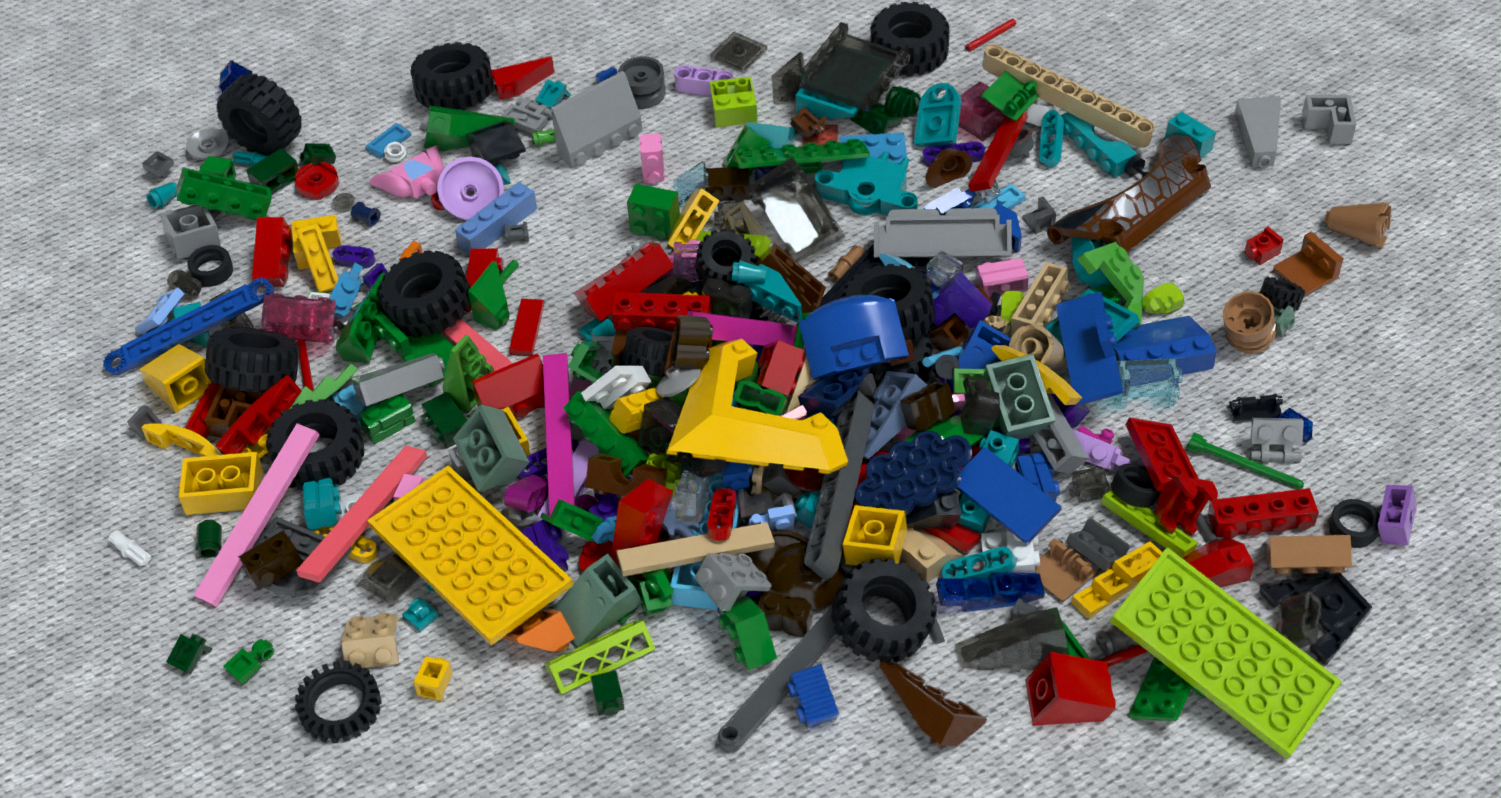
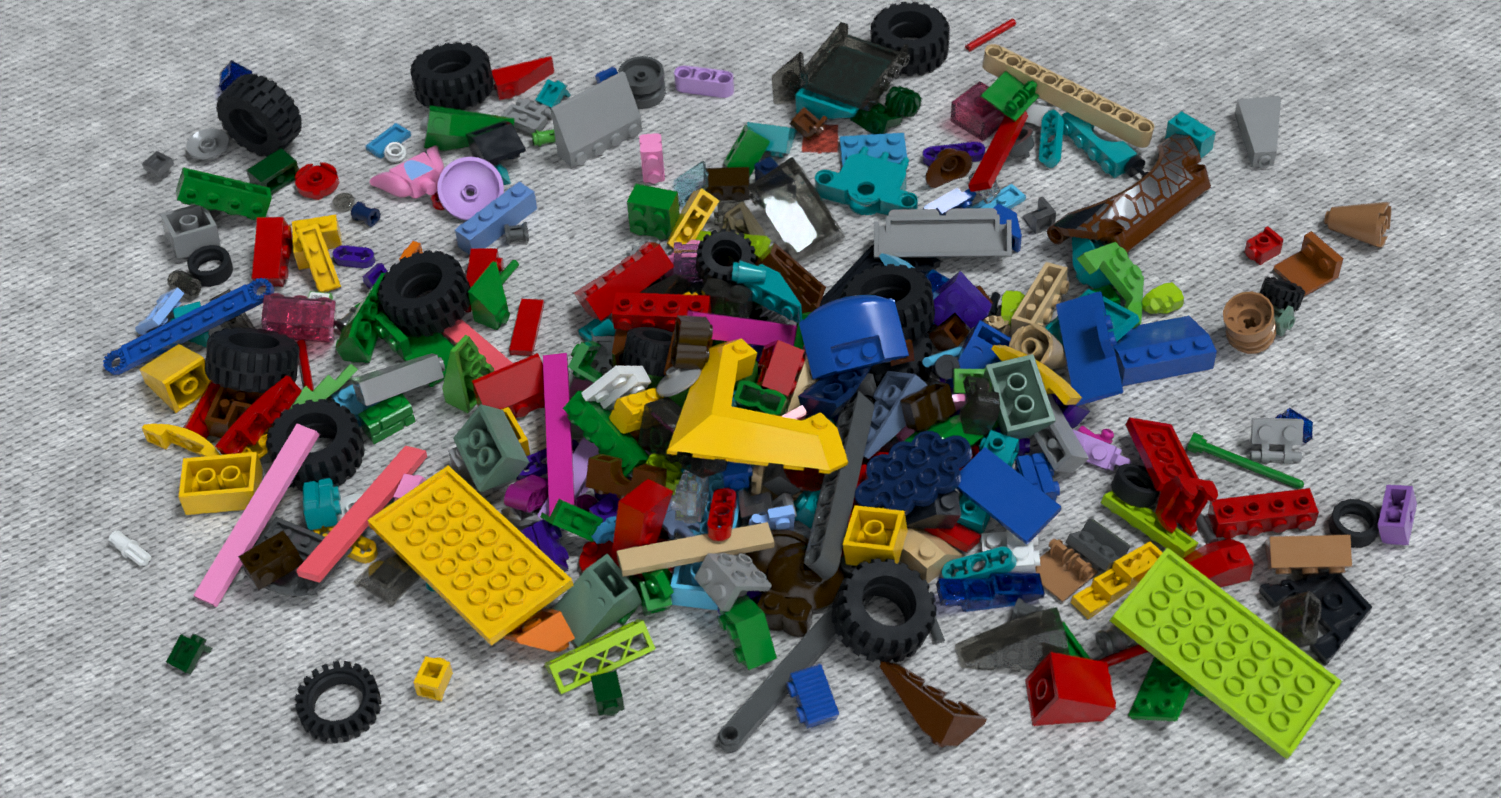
(143, 416): flat silver tile -> none
(161, 195): teal cone -> none
(208, 538): dark green brick -> none
(219, 166): green brick -> none
(245, 665): green plate -> none
(247, 158): teal axle -> none
(317, 153): dark green bracket -> none
(346, 290): dark azure hinge -> none
(371, 640): tan bracket -> none
(420, 614): teal tile -> none
(444, 418): dark green brick -> none
(733, 101): lime slope -> none
(738, 52): clear smoke plate -> none
(808, 156): green bracket -> none
(845, 263): medium nougat pin -> none
(937, 117): teal plate -> none
(943, 268): clear brick -> none
(1002, 276): bright pink brick -> none
(1089, 484): clear smoke brick -> none
(1149, 379): clear light blue panel -> none
(1250, 407): black hinge -> none
(1330, 113): light grey brick -> none

